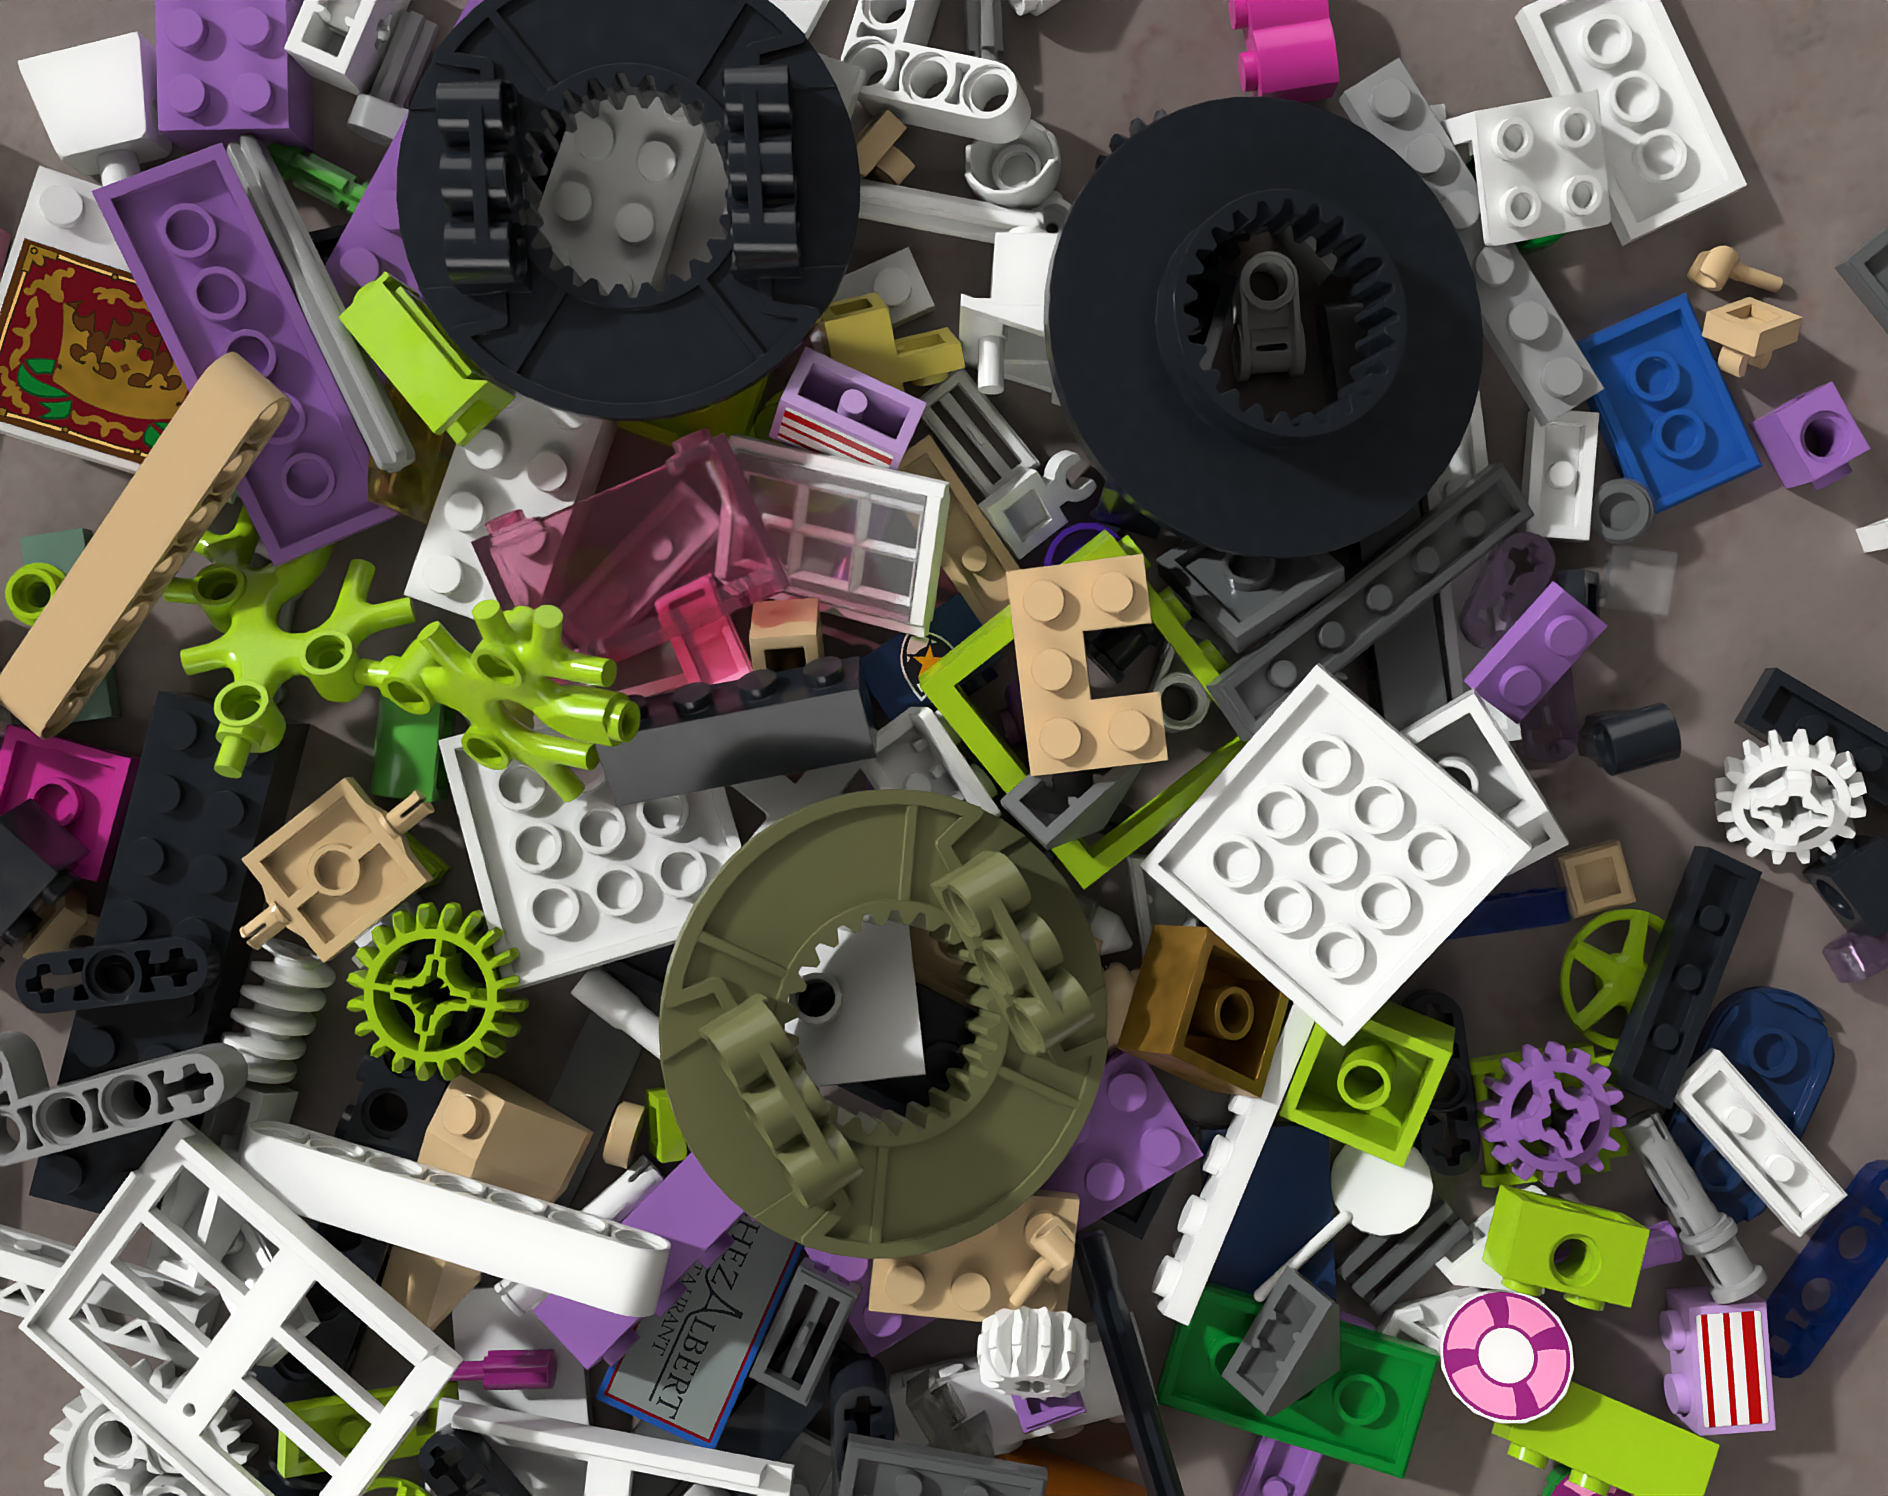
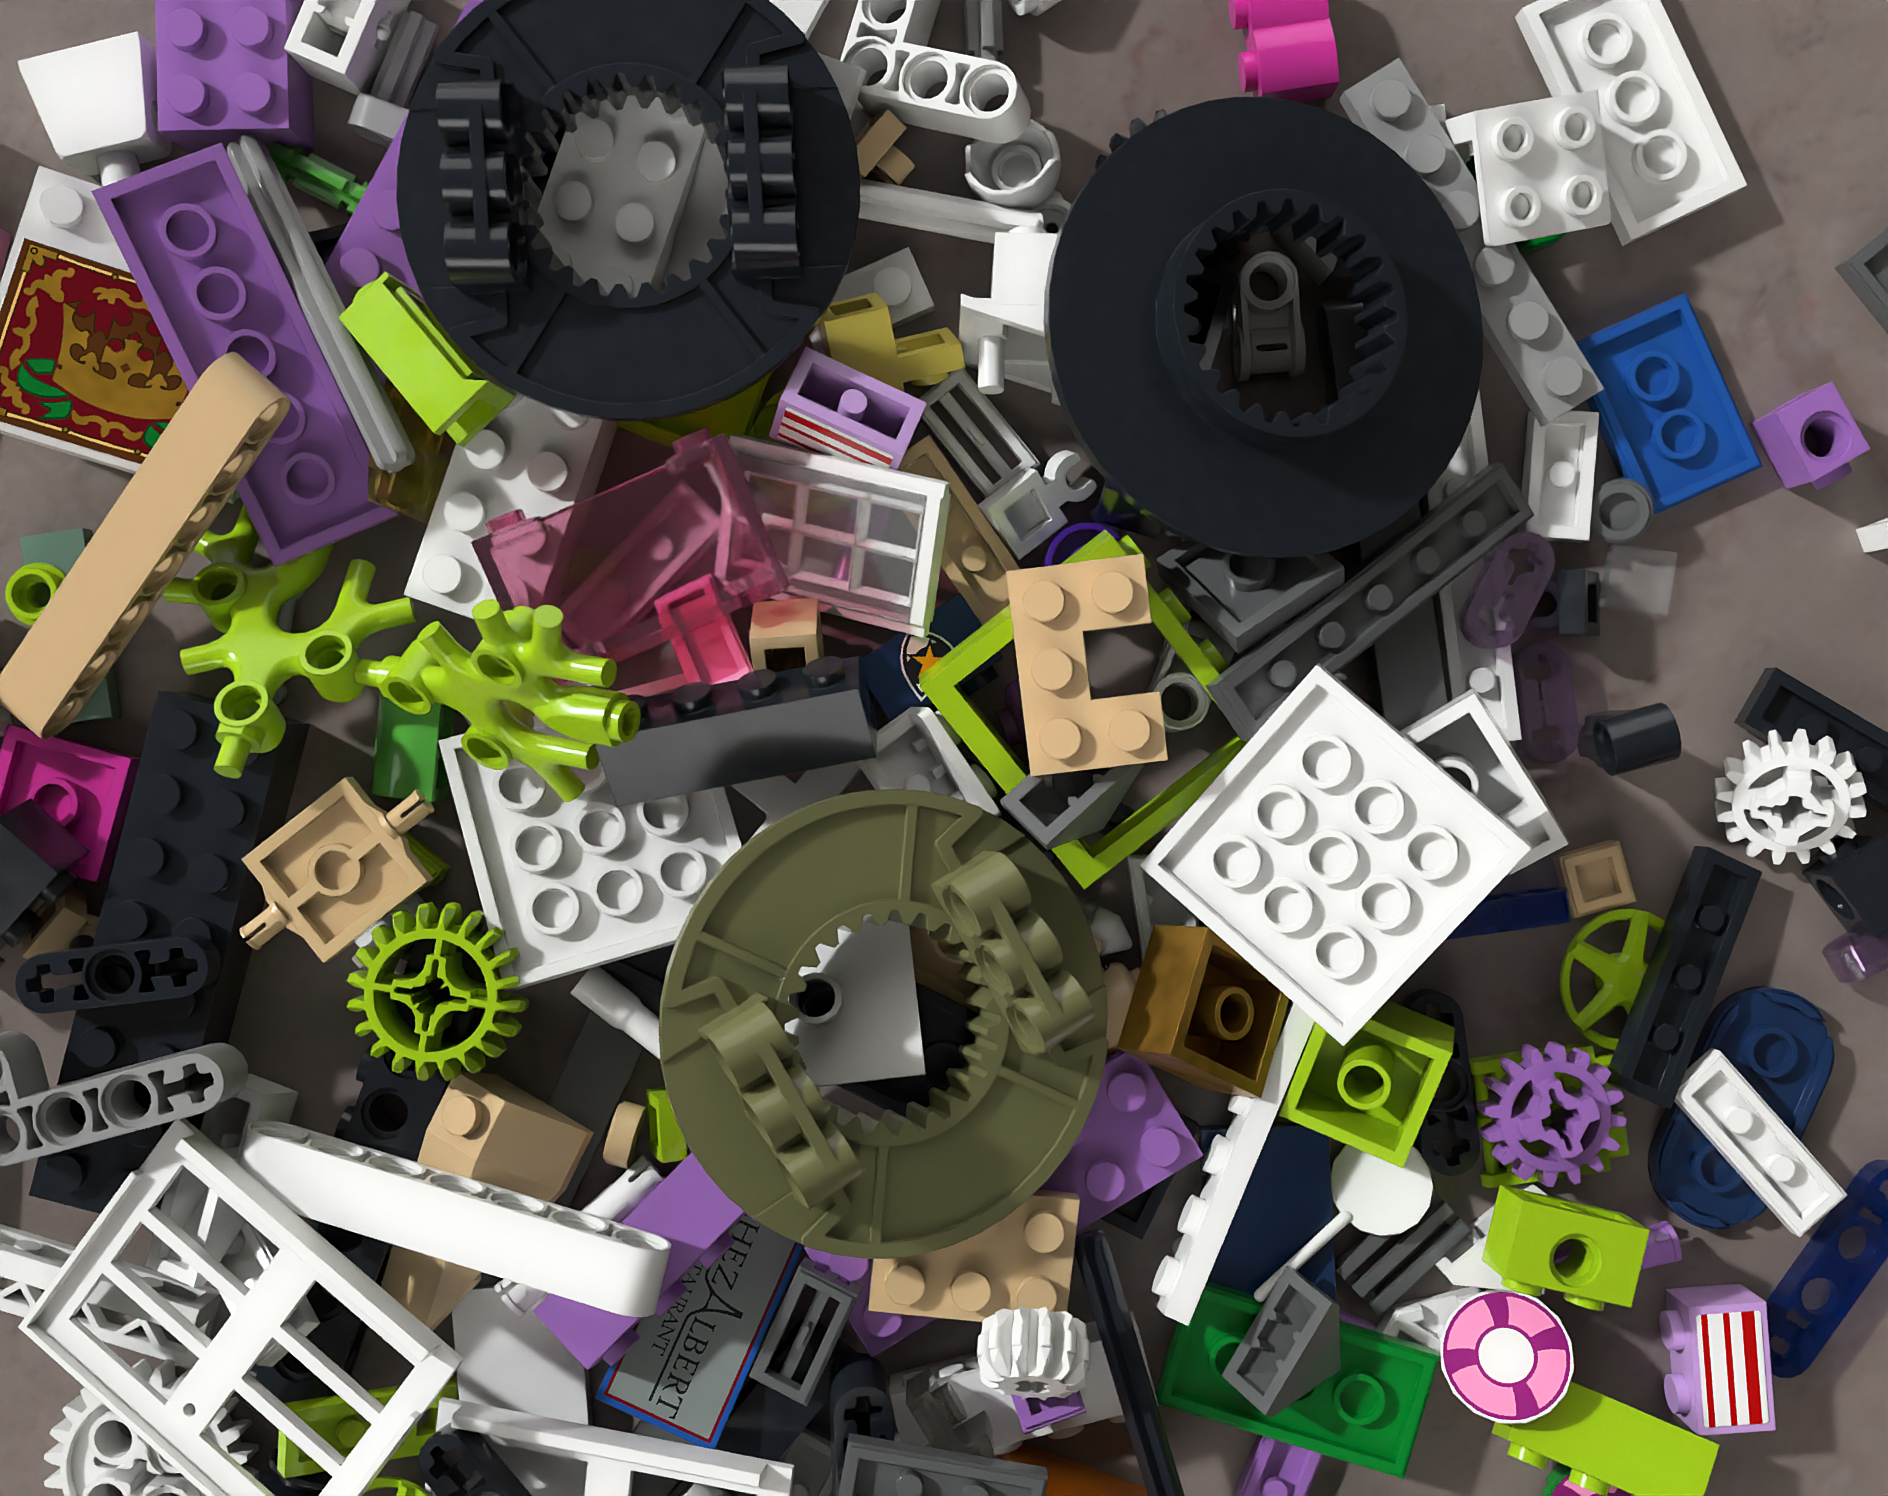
(280, 1011): white piece -> none
(511, 1370): magenta axle -> none
(1056, 1245): tan hand -> none
(1118, 647): black bush -> none
(1535, 652): medium lavender plate -> none
(1704, 1231): light grey pin -> none
(1715, 266): tan hand -> none
(1749, 333): tan tile -> none

